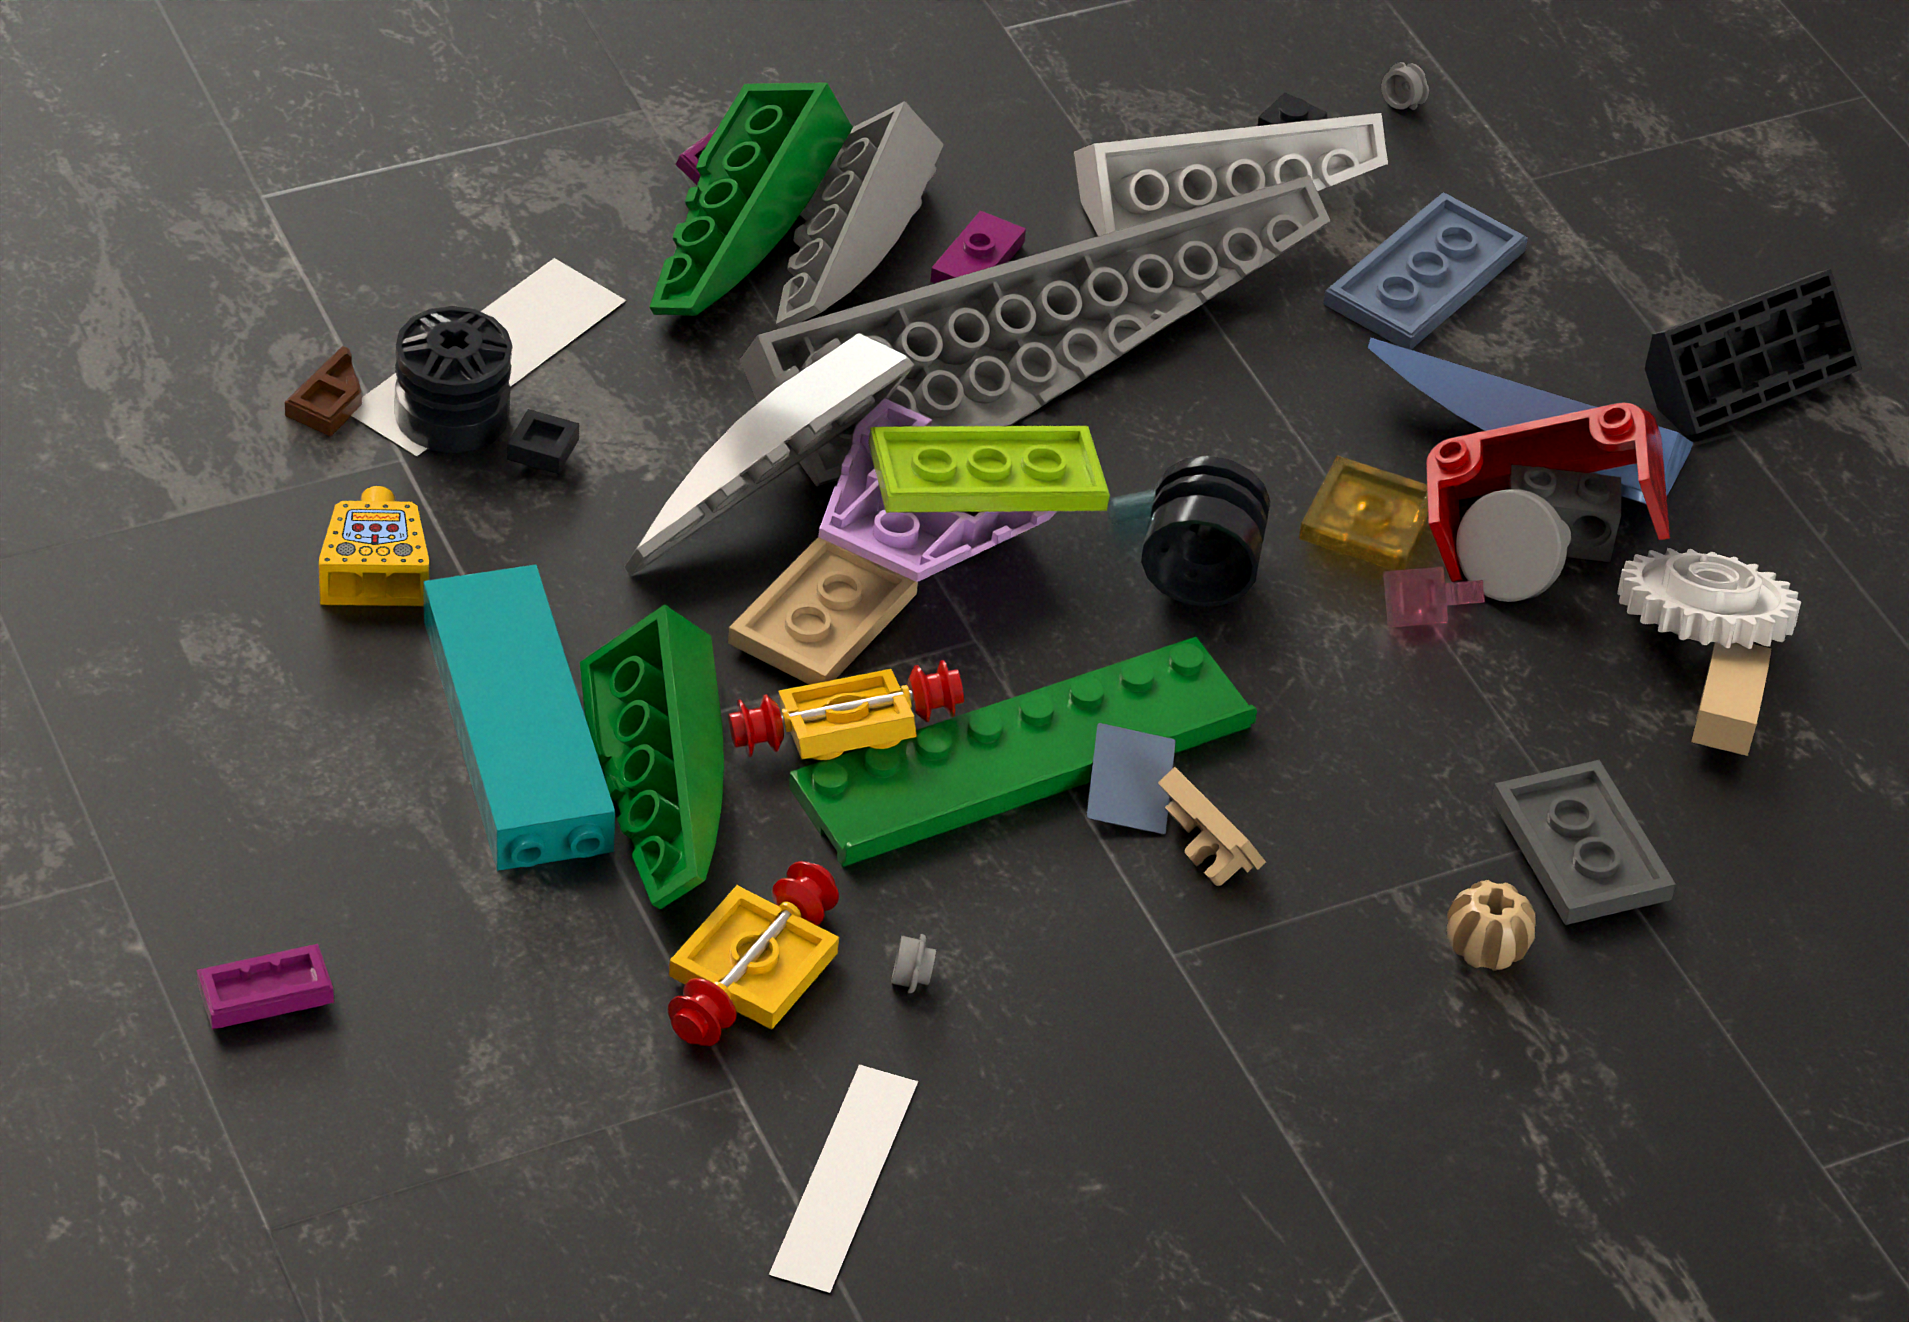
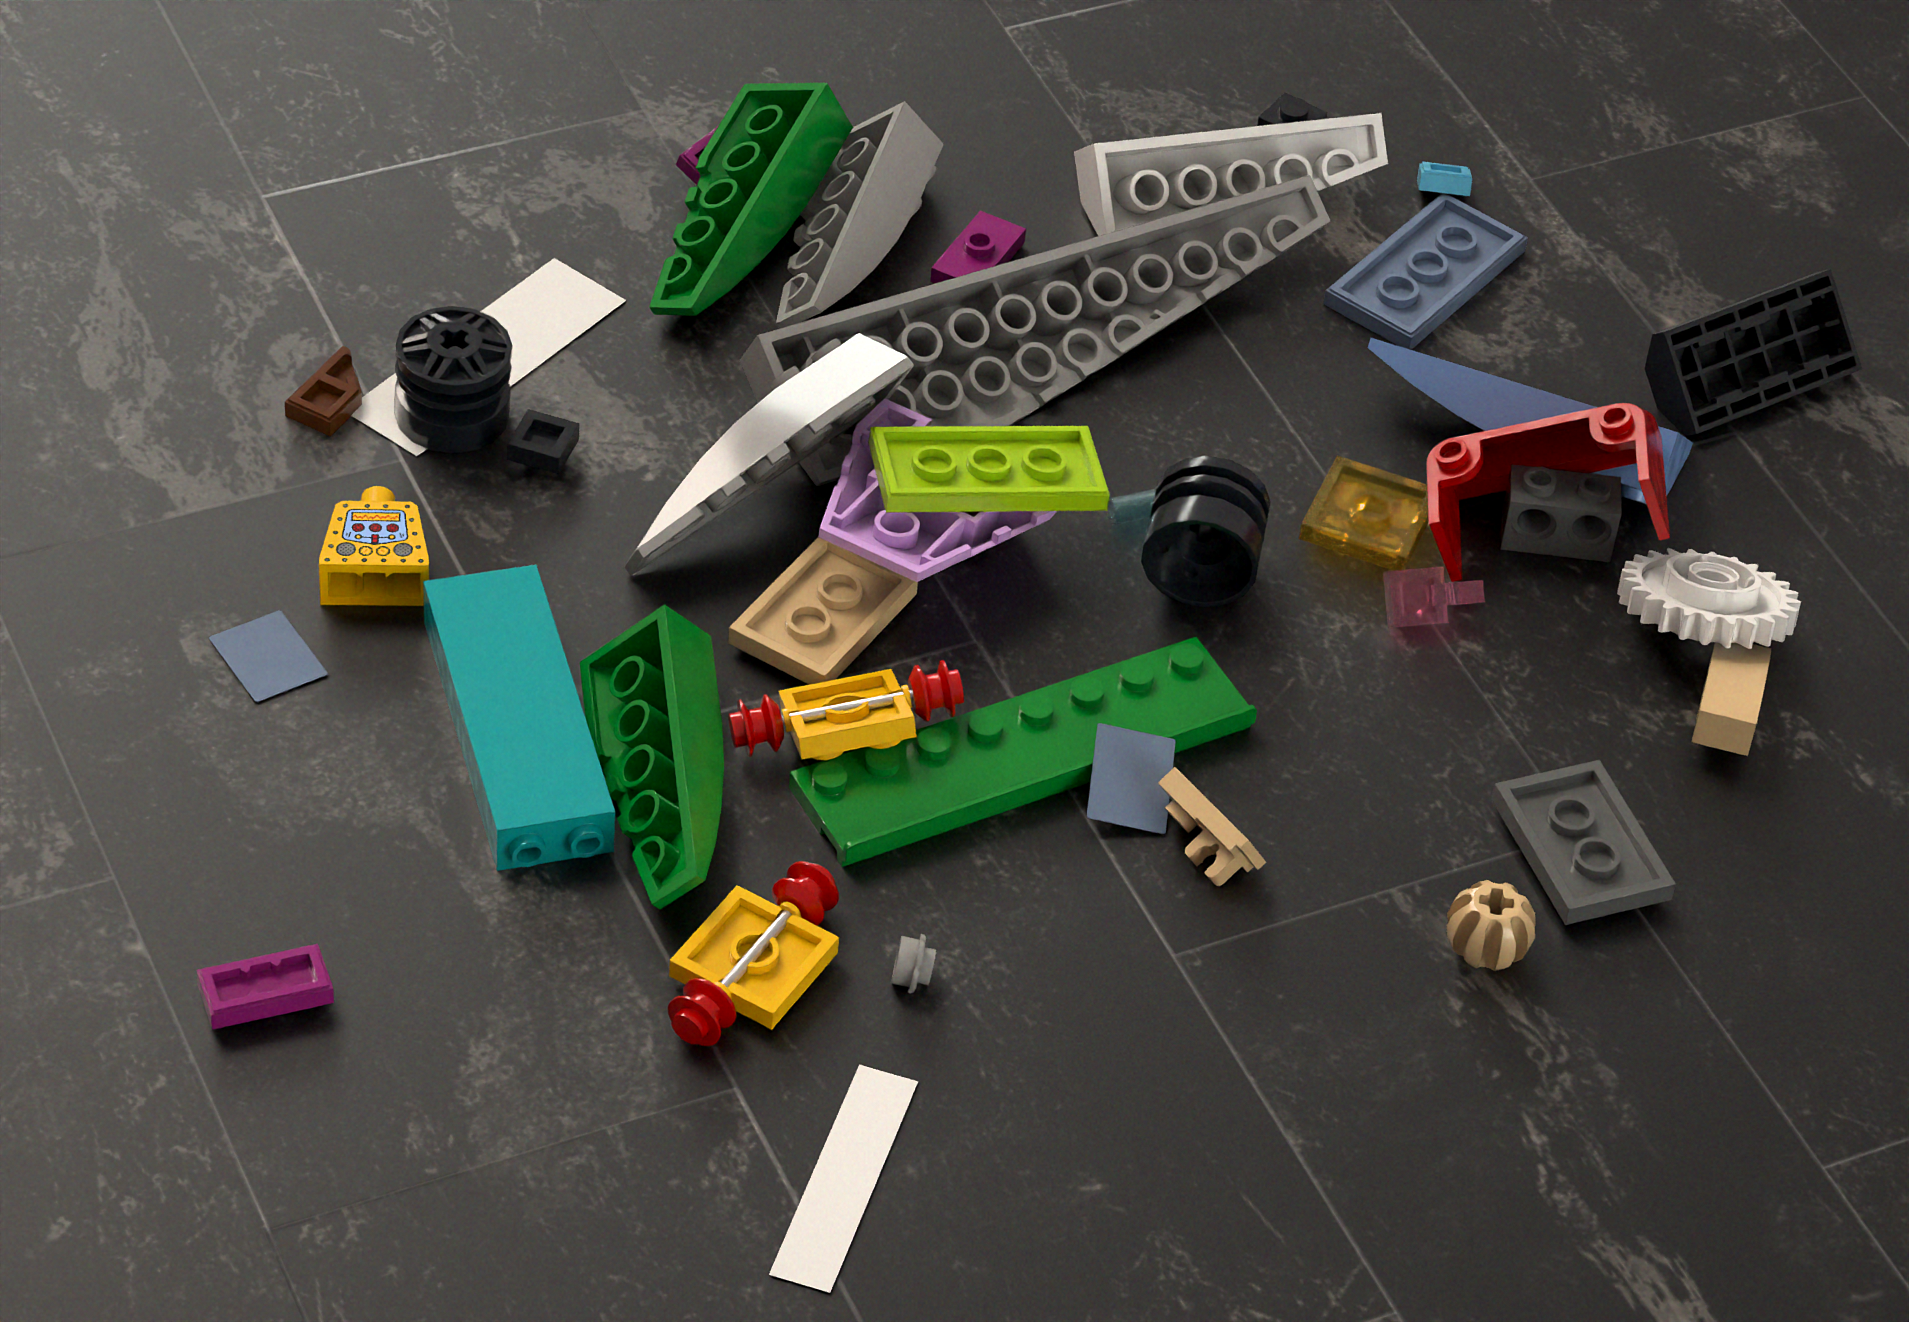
(268, 656): none -> sand blue sticker
(1395, 88): light grey plate -> none
(1444, 178): none -> medium azure tile
(1512, 544): light grey tile -> none

